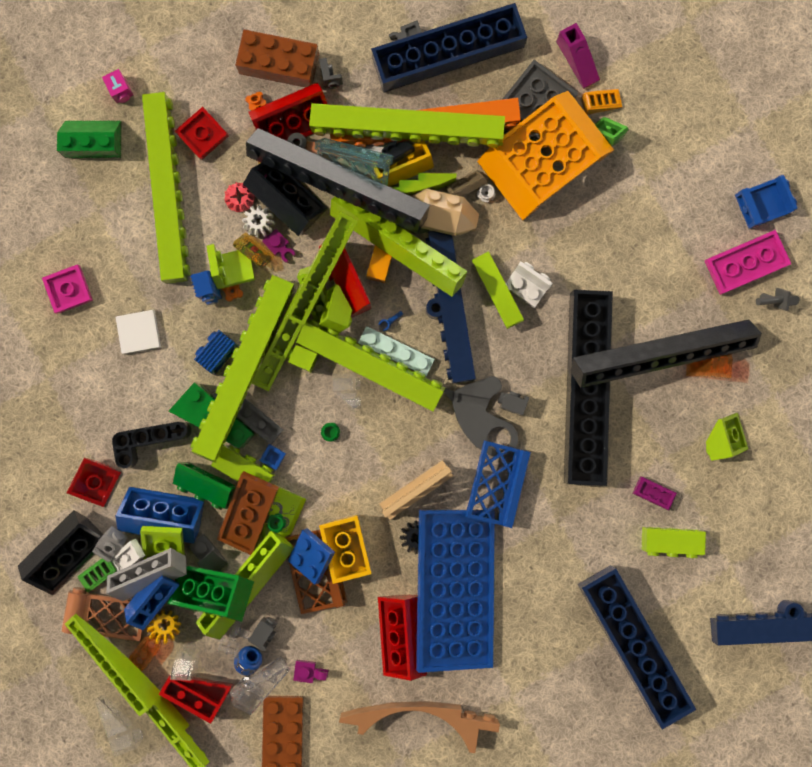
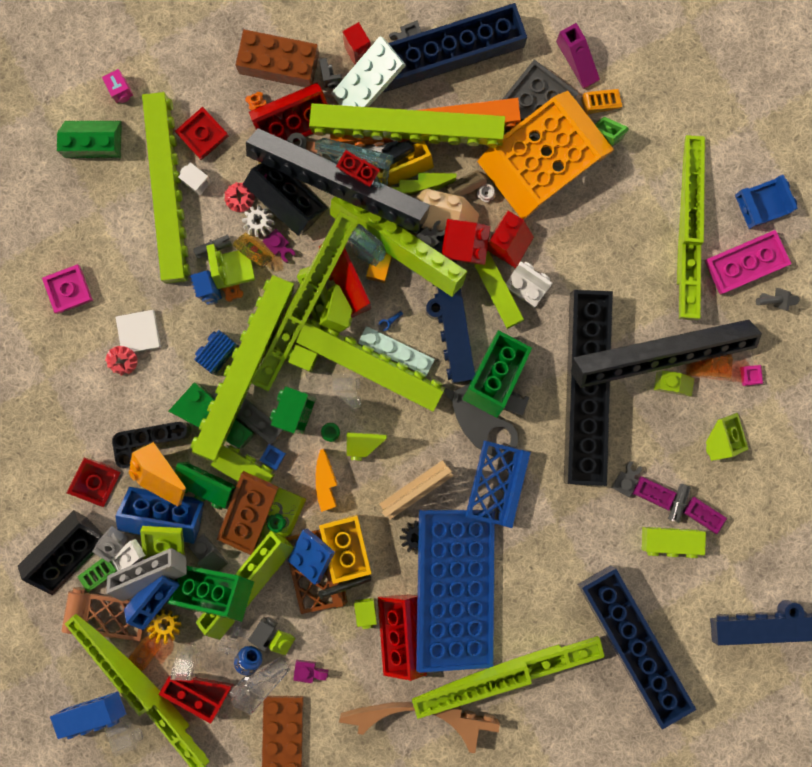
(88, 716): none -> blue brick
(123, 353): none -> coral gear
(156, 475): none -> light orange slope
(194, 178): none -> white brick
(201, 250): none -> dark grey axle
(281, 642): none -> lime plate
(292, 411): none -> green brick
(324, 481): none -> light orange slope
(344, 586): none -> pearl dark grey bar
(356, 42): none -> red brick
(357, 168): none -> red slope
(362, 445): none -> lime slope
(365, 613): none -> lime brick
(367, 246): none -> clear light blue slope
(369, 76): none -> light aqua plate
(430, 236): none -> dark grey plate
(466, 241): none -> red slope
(497, 374): none -> green brick
(507, 676): none -> lime slope
(510, 239): none -> red slope
(626, 482): none -> dark grey plate
(674, 383): none -> lime slope
(679, 502): none -> dark grey axle
(691, 228): none -> lime slope
(704, 515): none -> magenta plate
(751, 375): none -> dark pink tile

